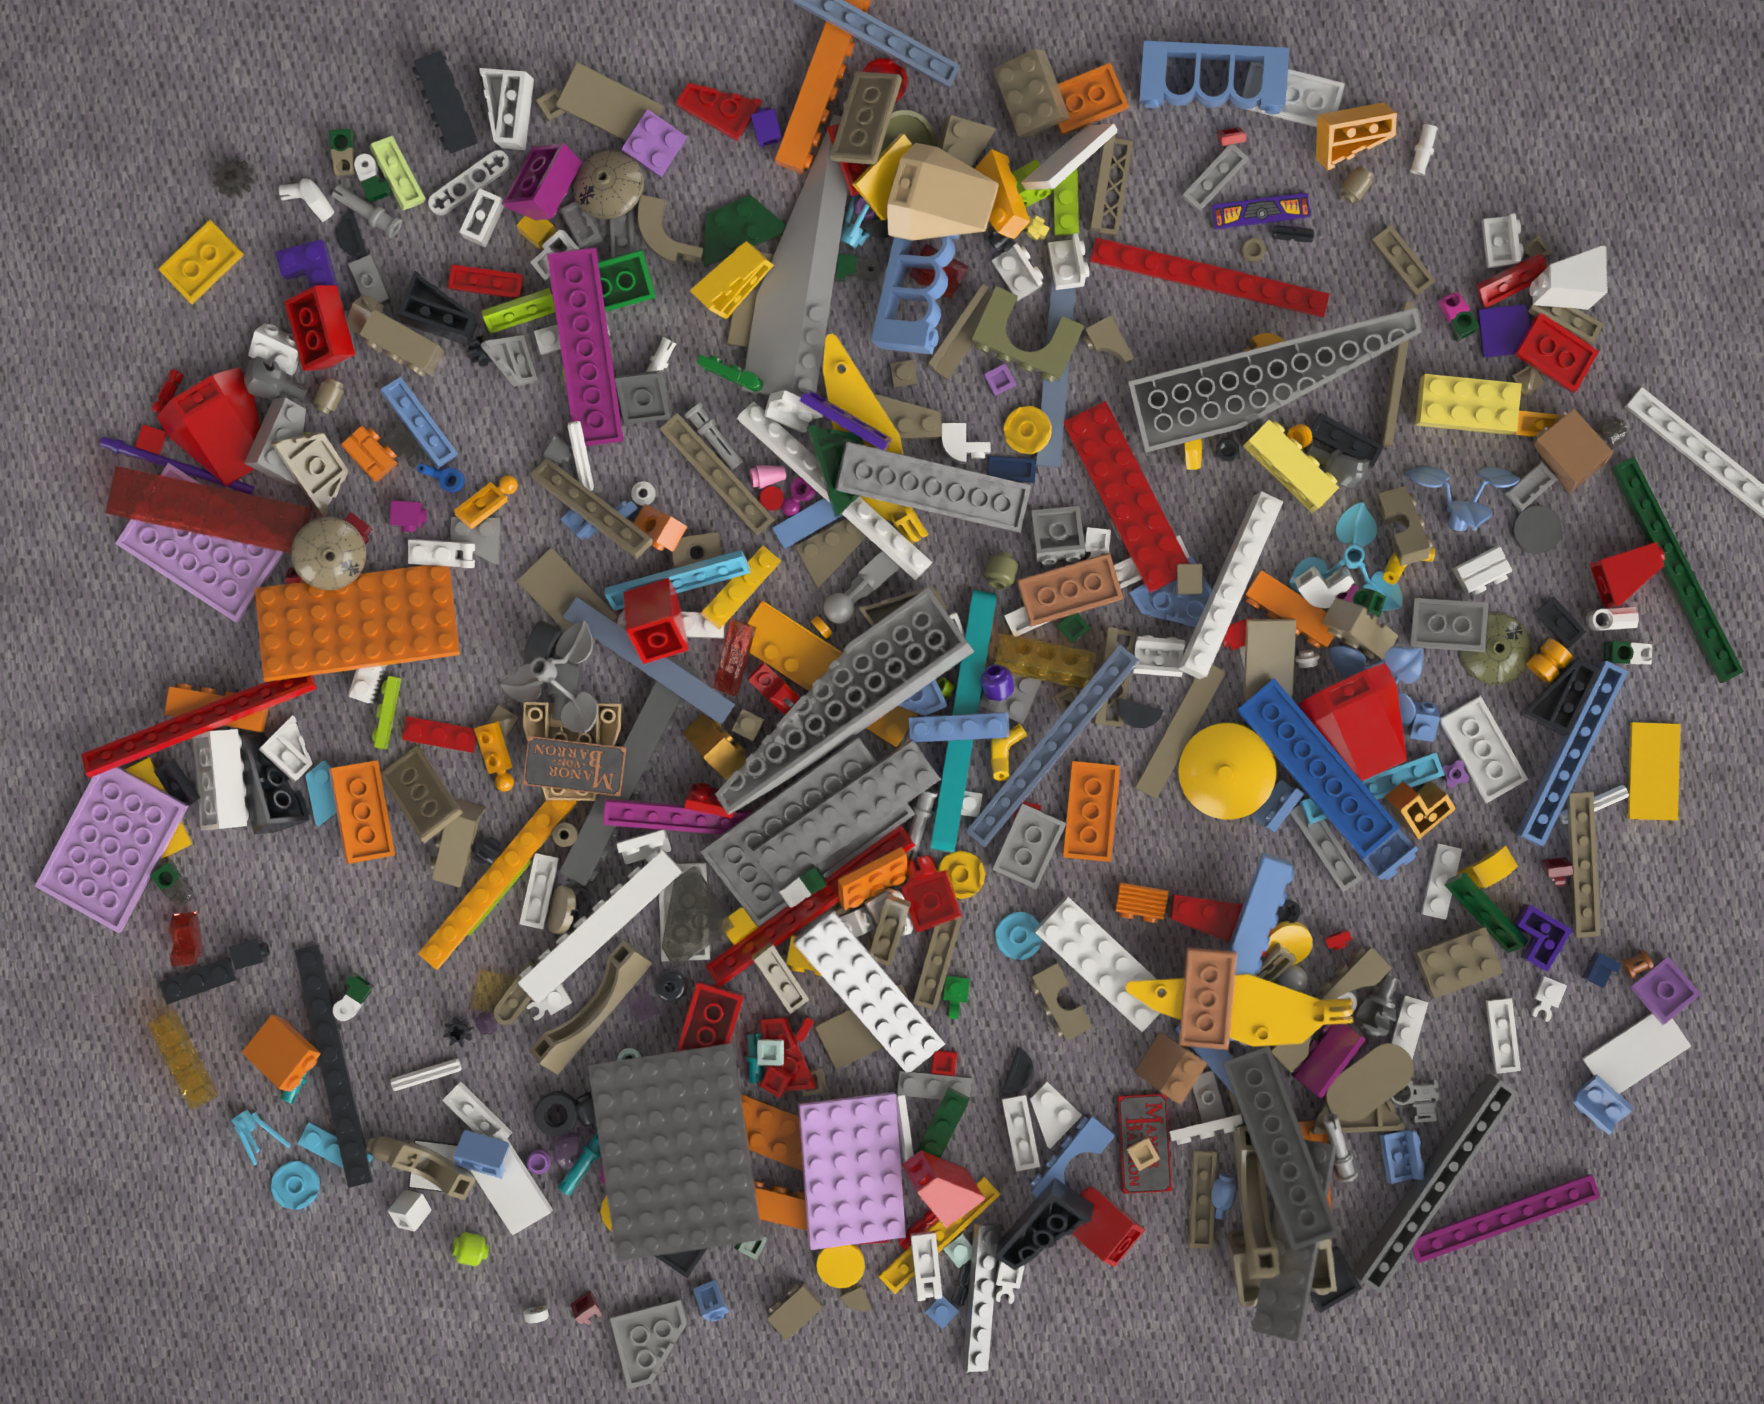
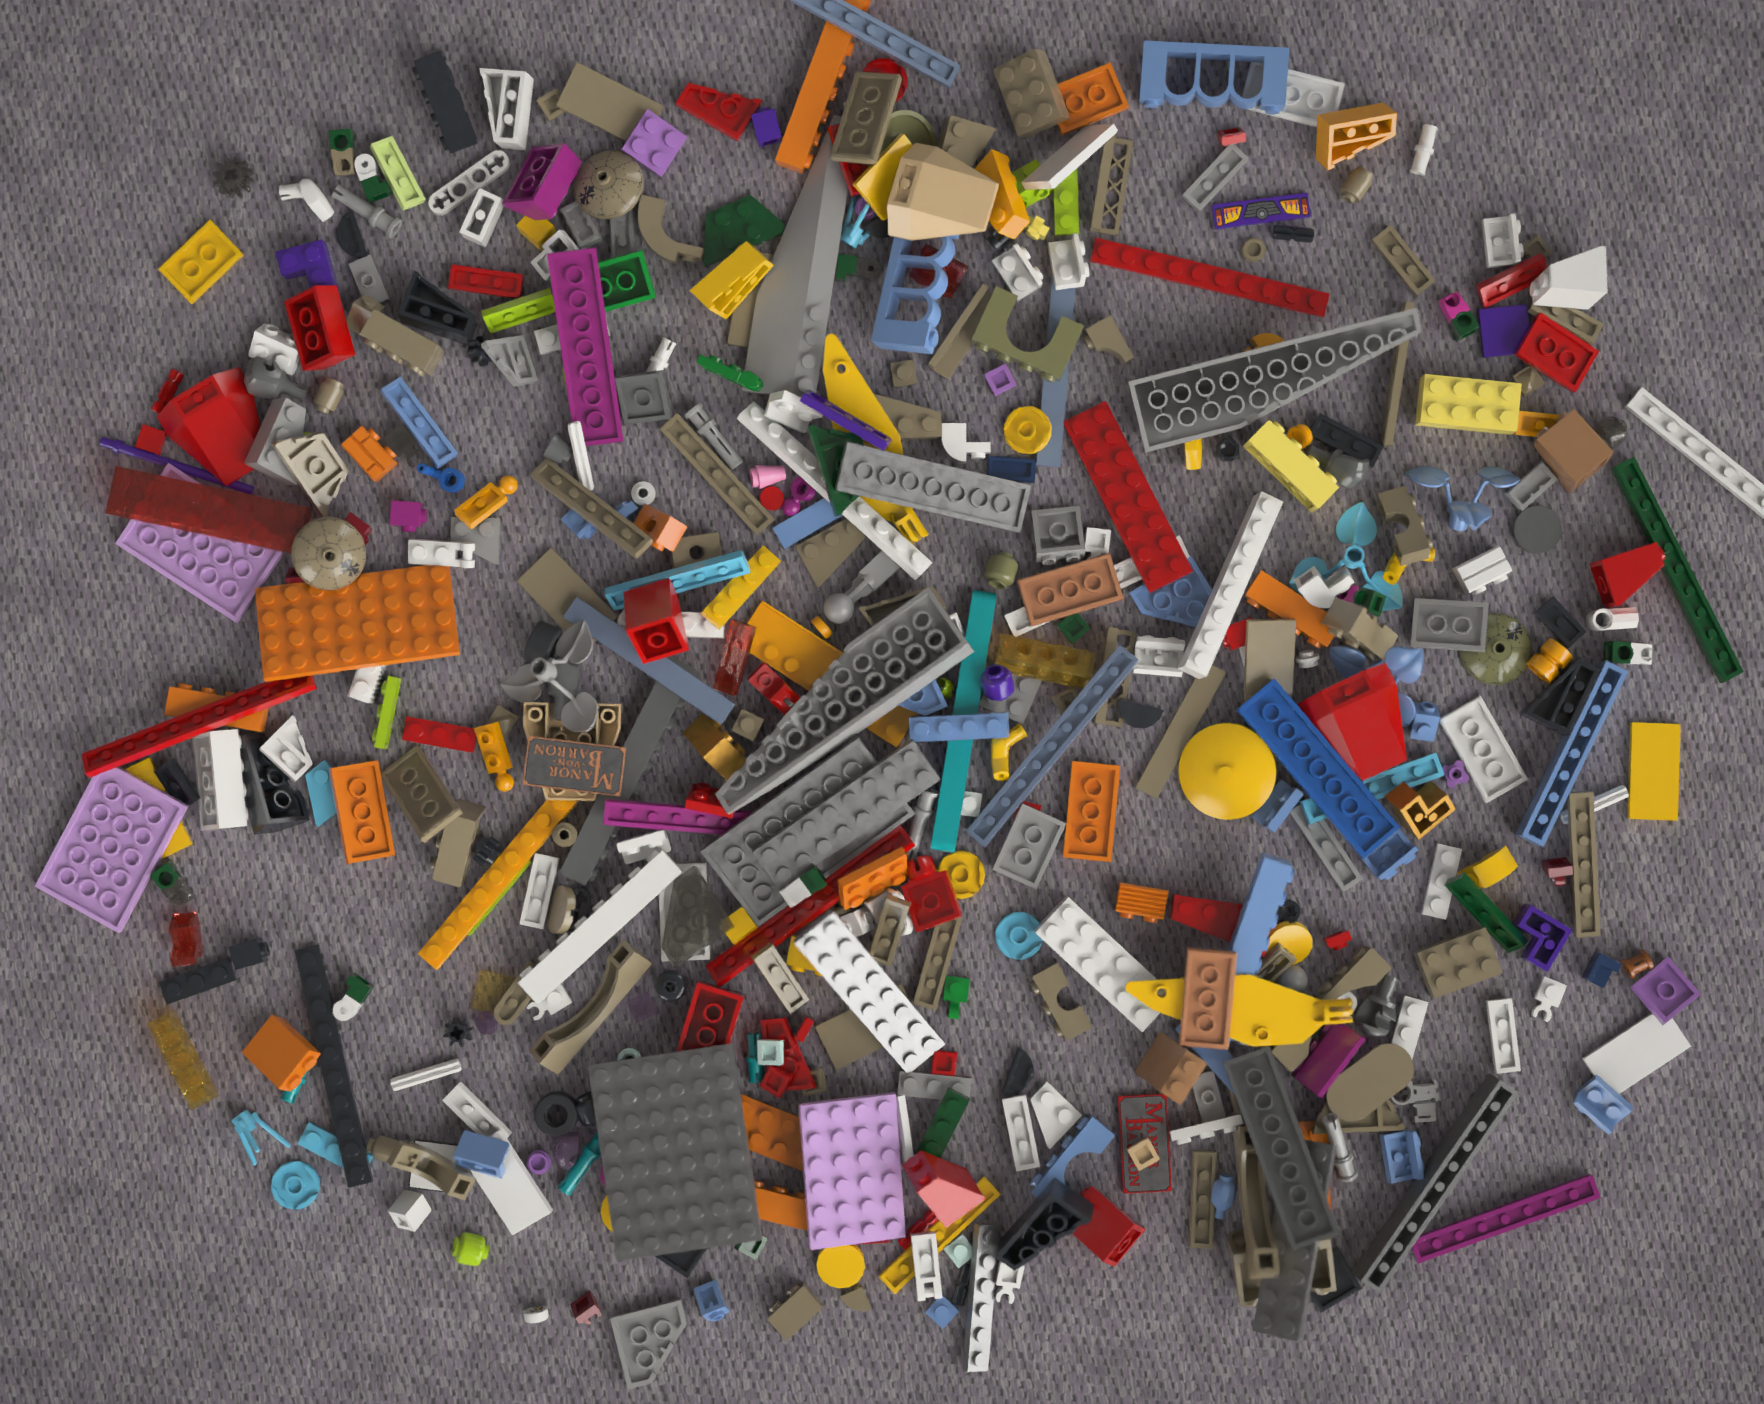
(1189, 579): dark tan panel -> none

